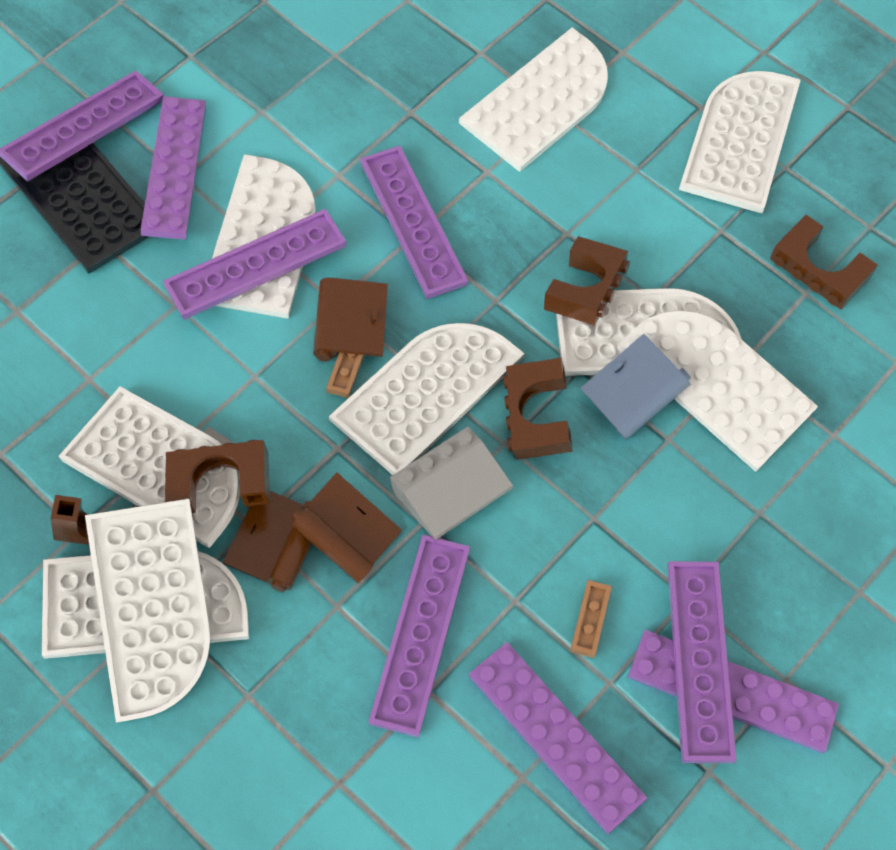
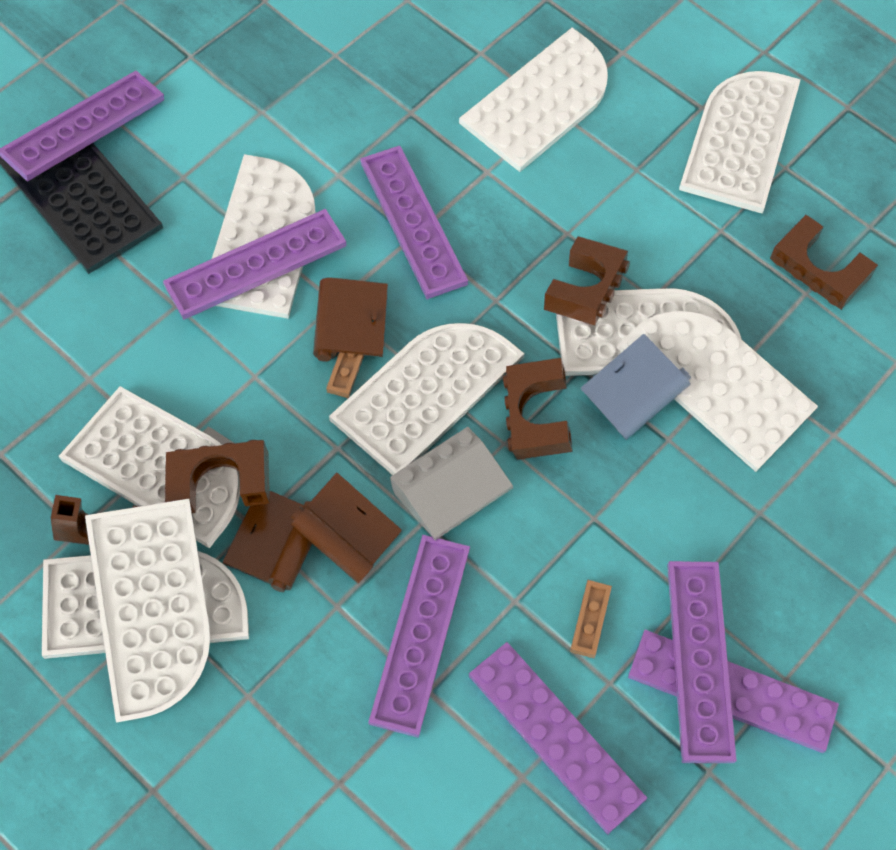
(173, 168): medium lavender plate -> none

